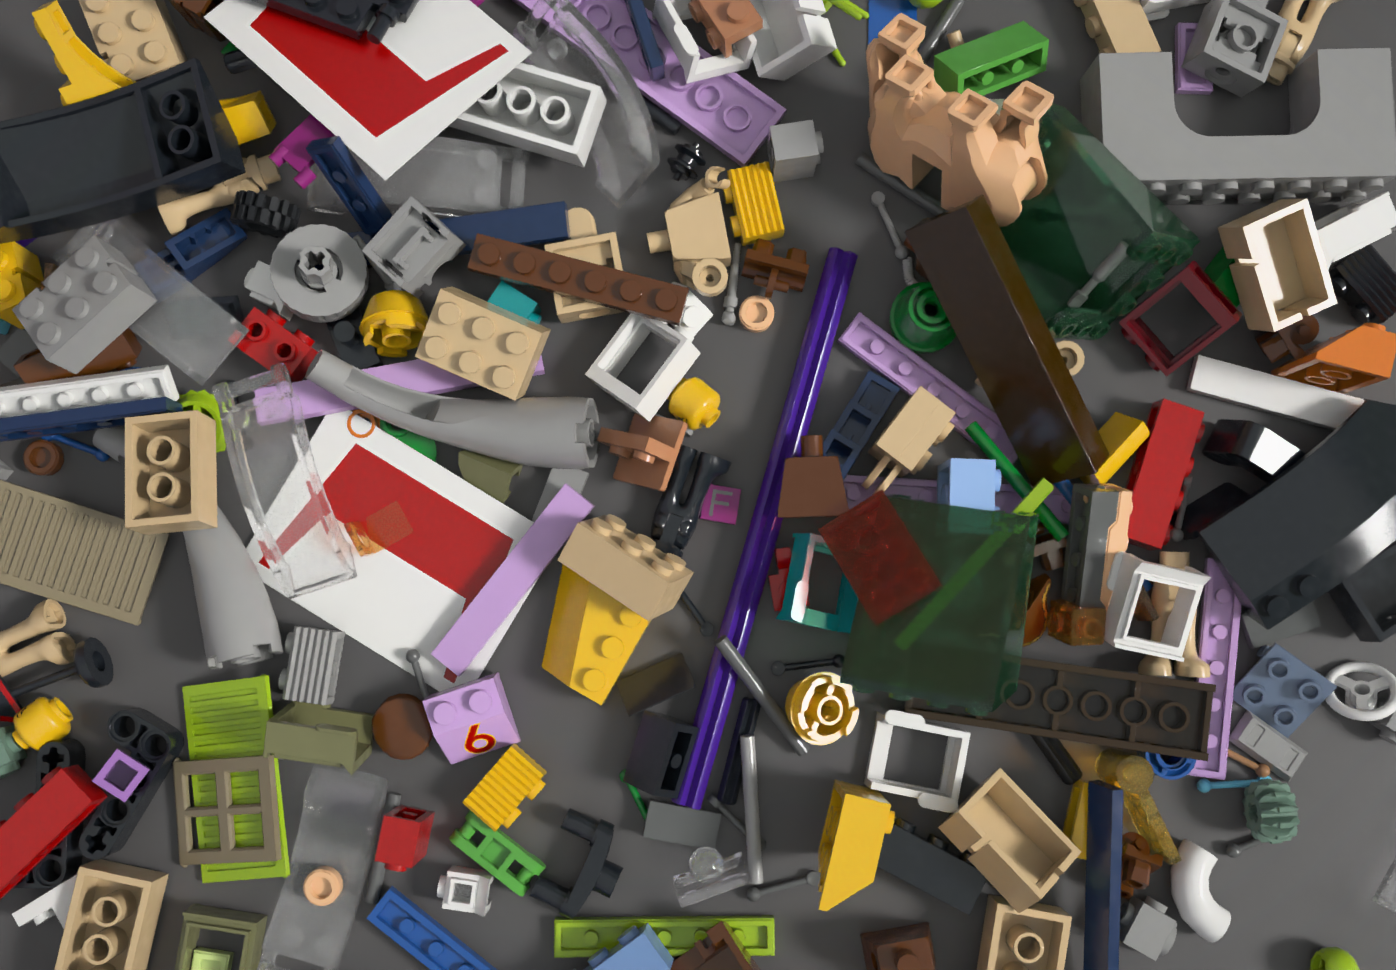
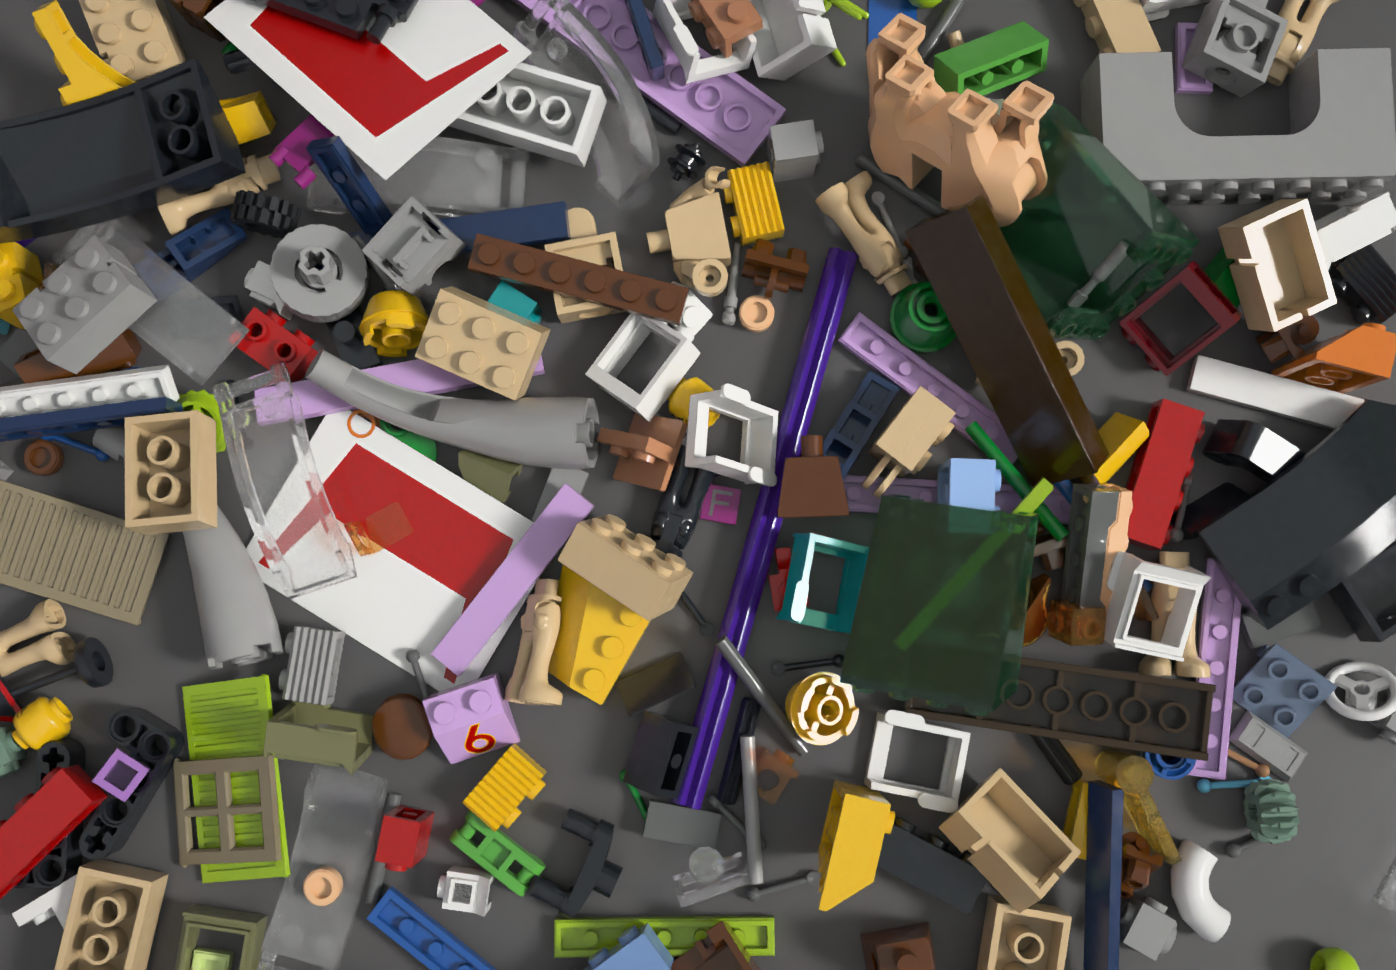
(539, 634): none -> tan piece
(757, 440): none -> white piece
(783, 766): none -> clear orange bracket
(867, 235): none -> tan piece
(879, 557): clear red plate -> none

